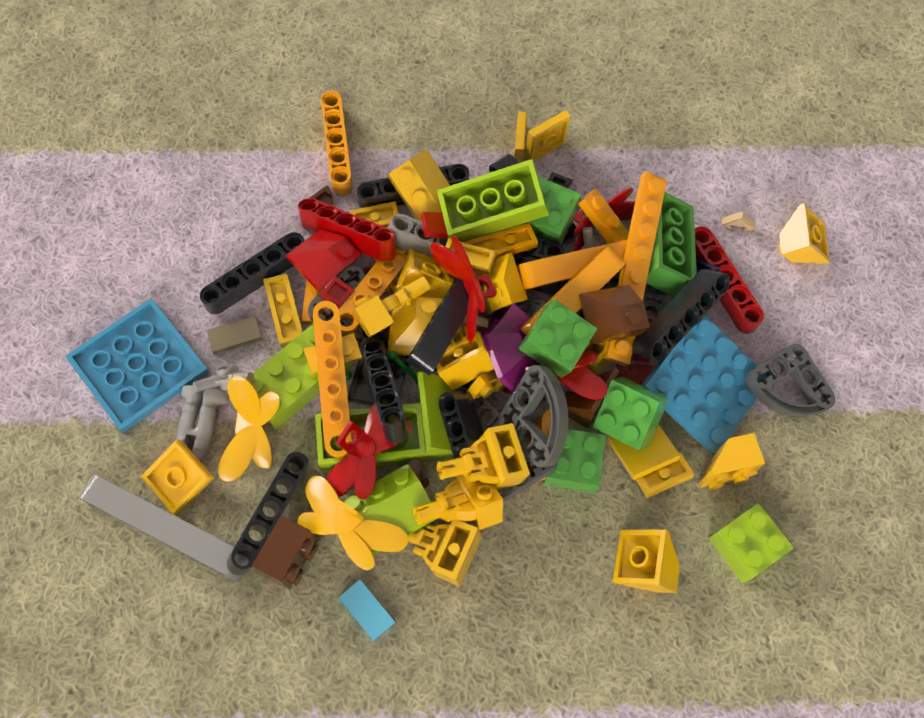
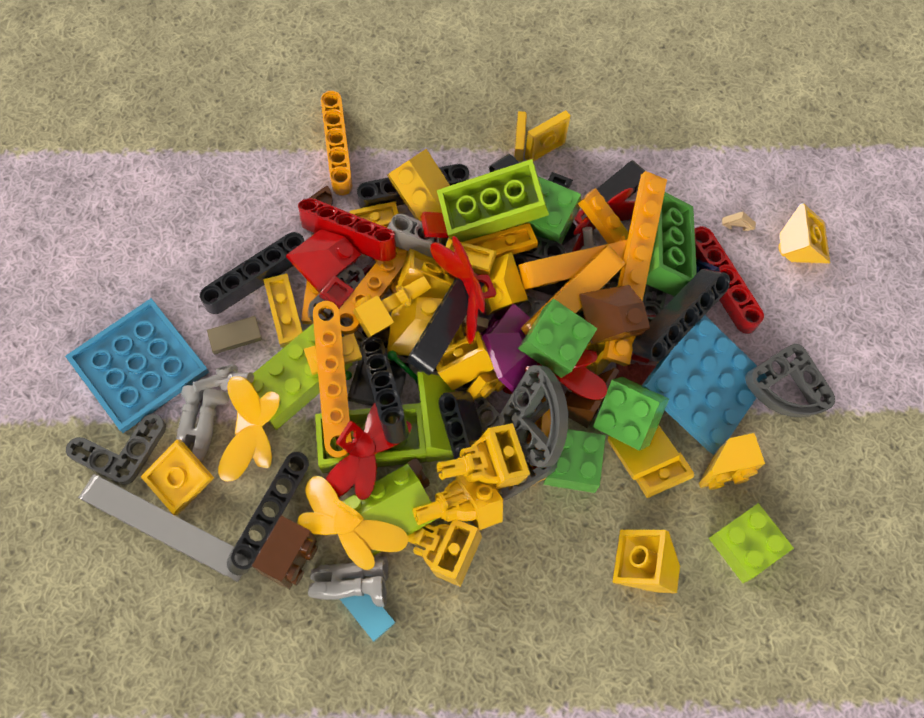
(119, 461): none -> dark grey beam
(332, 583): none -> light grey piece
(625, 178): none -> black beam

